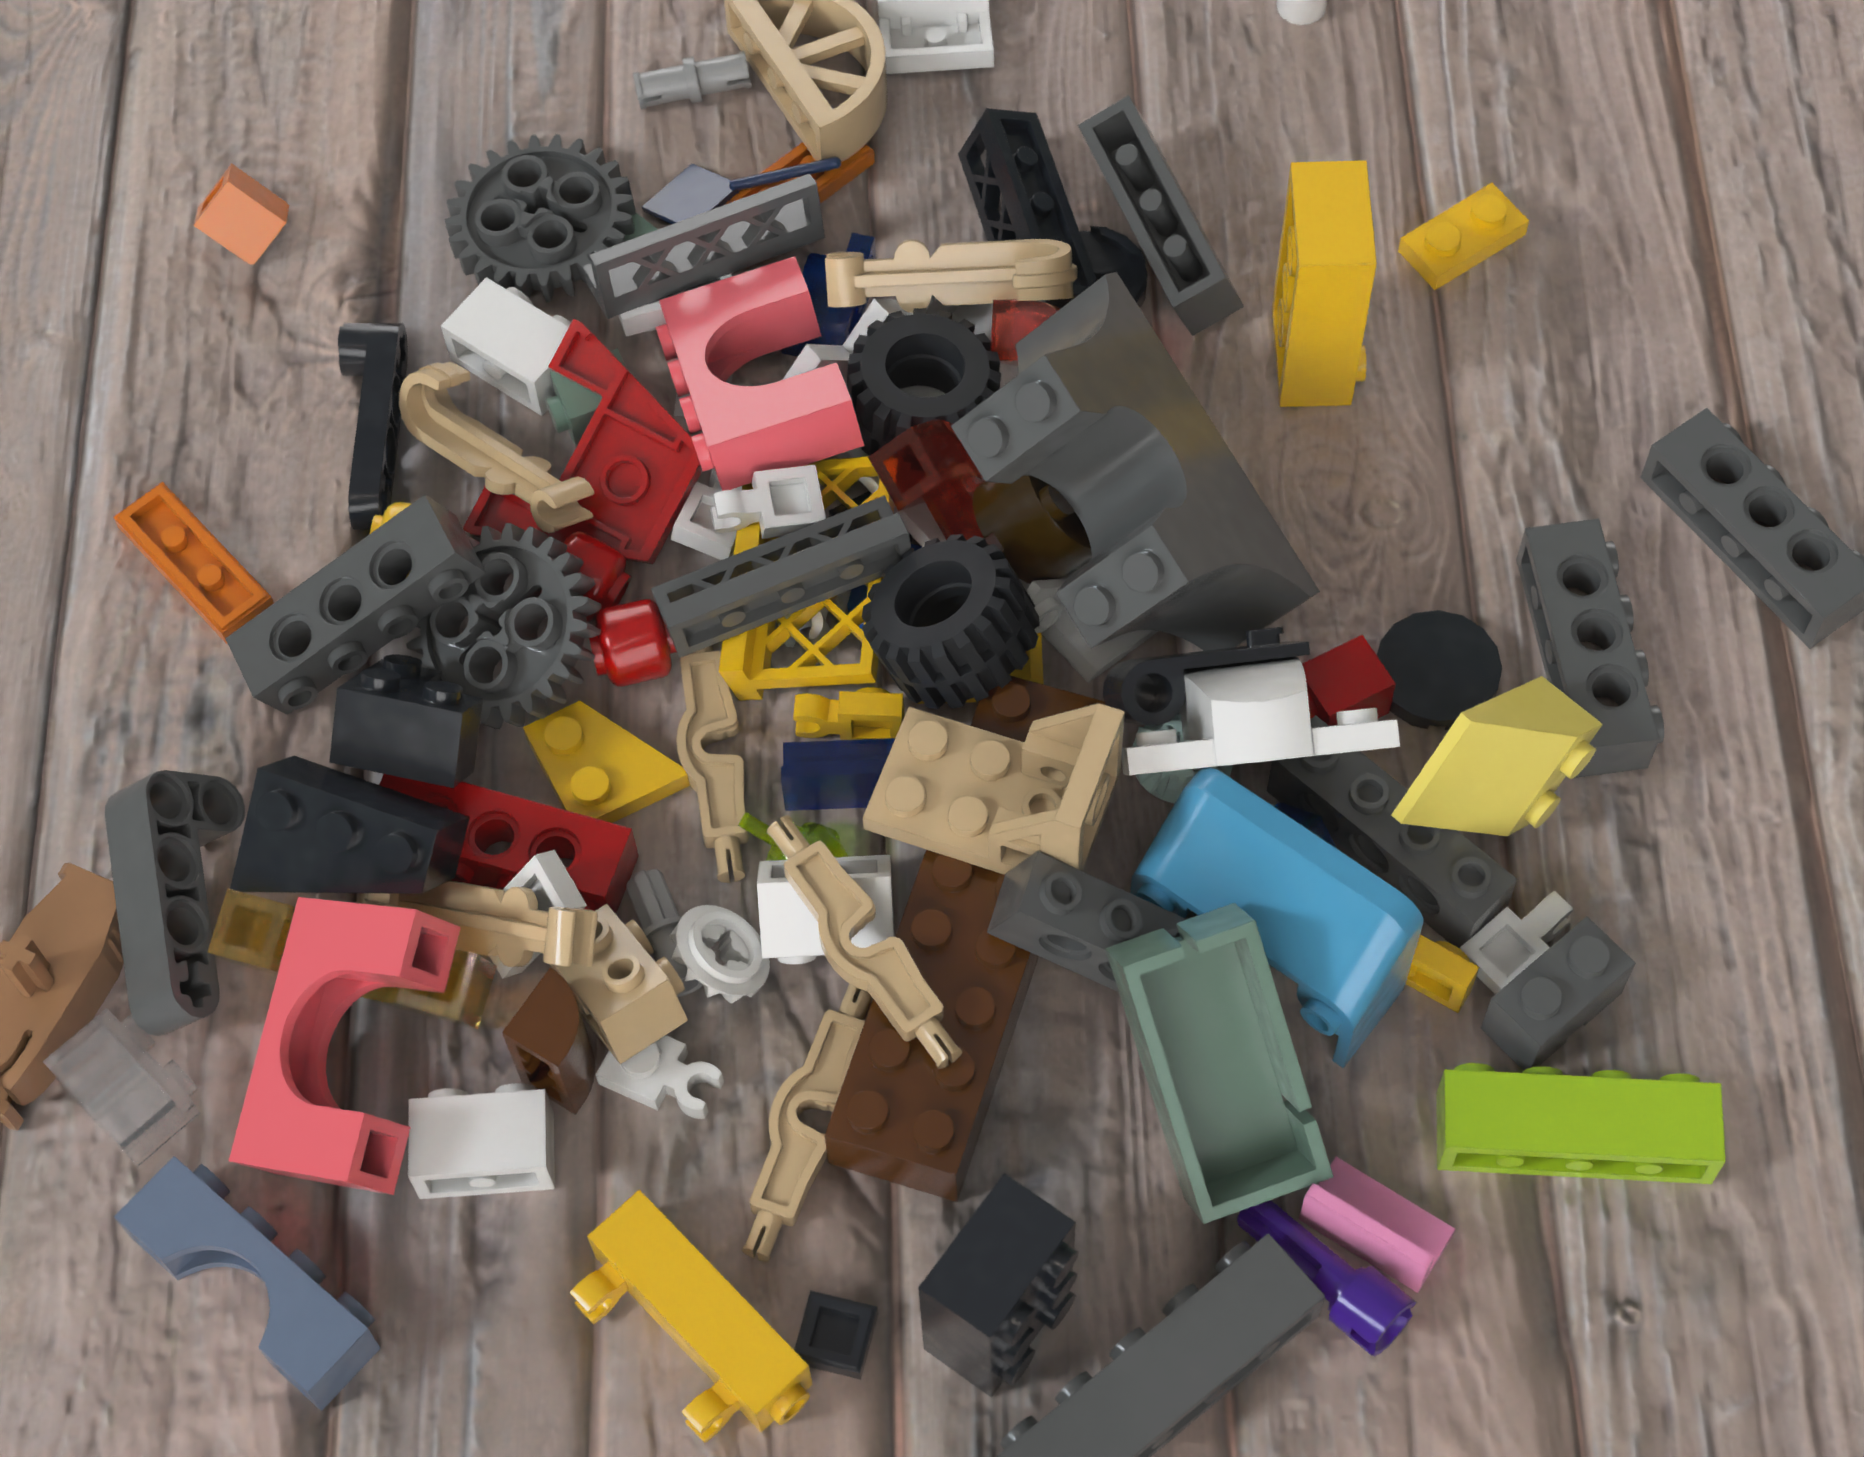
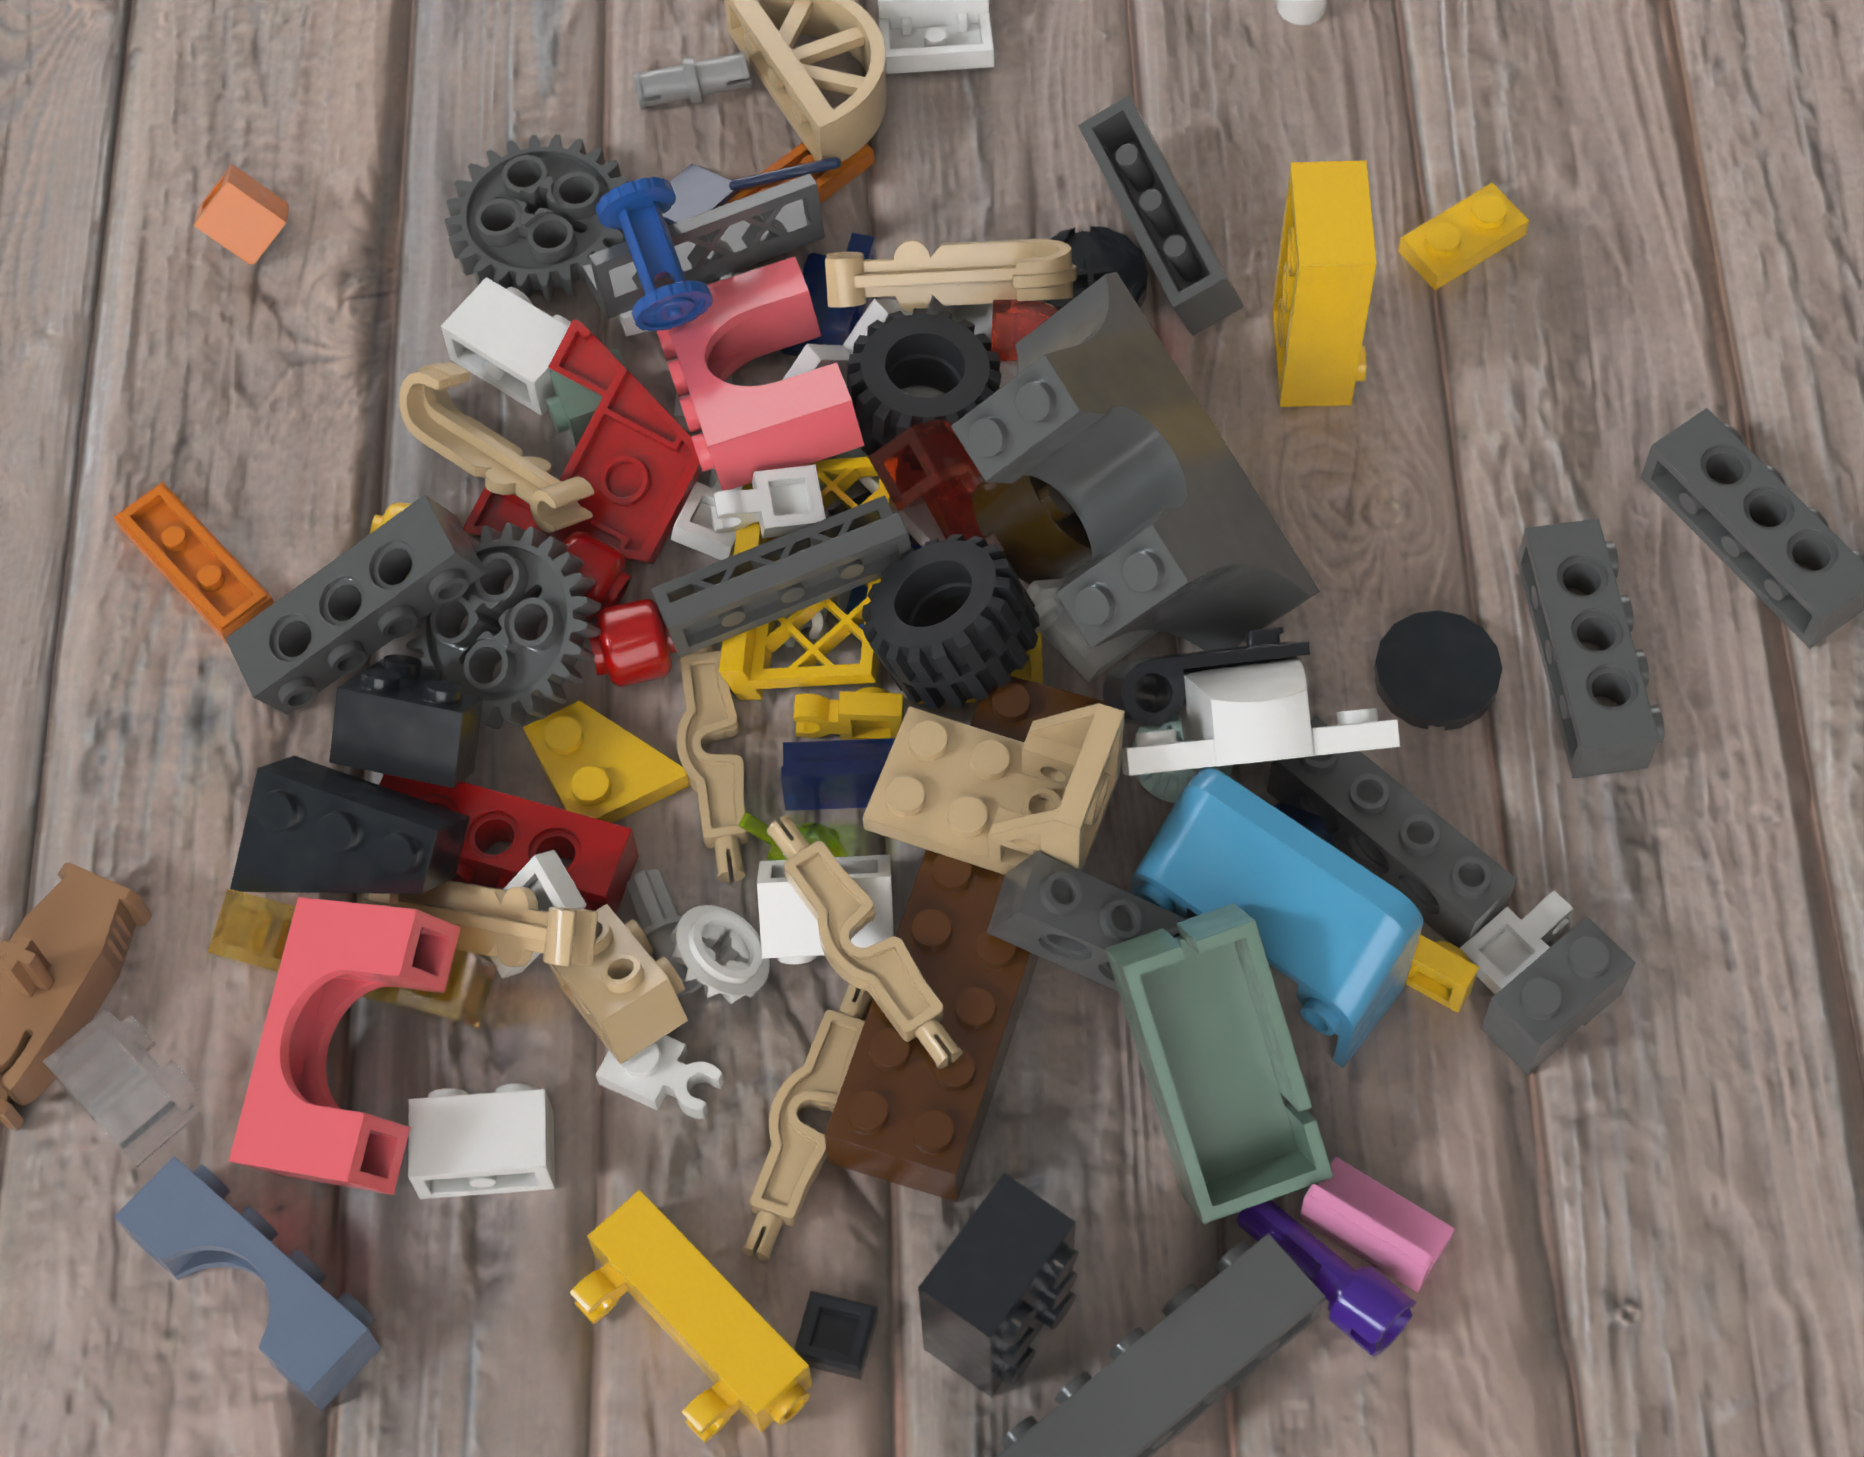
(162, 894): dark grey beam -> none
(381, 357): black beam -> none
(552, 1043): reddish brown brick -> none
(639, 211): none -> blue hose
(1030, 186): black fence -> none
(1347, 680): red brick -> none
(1502, 763): light yellow slope -> none
(1579, 1124): lime brick -> none

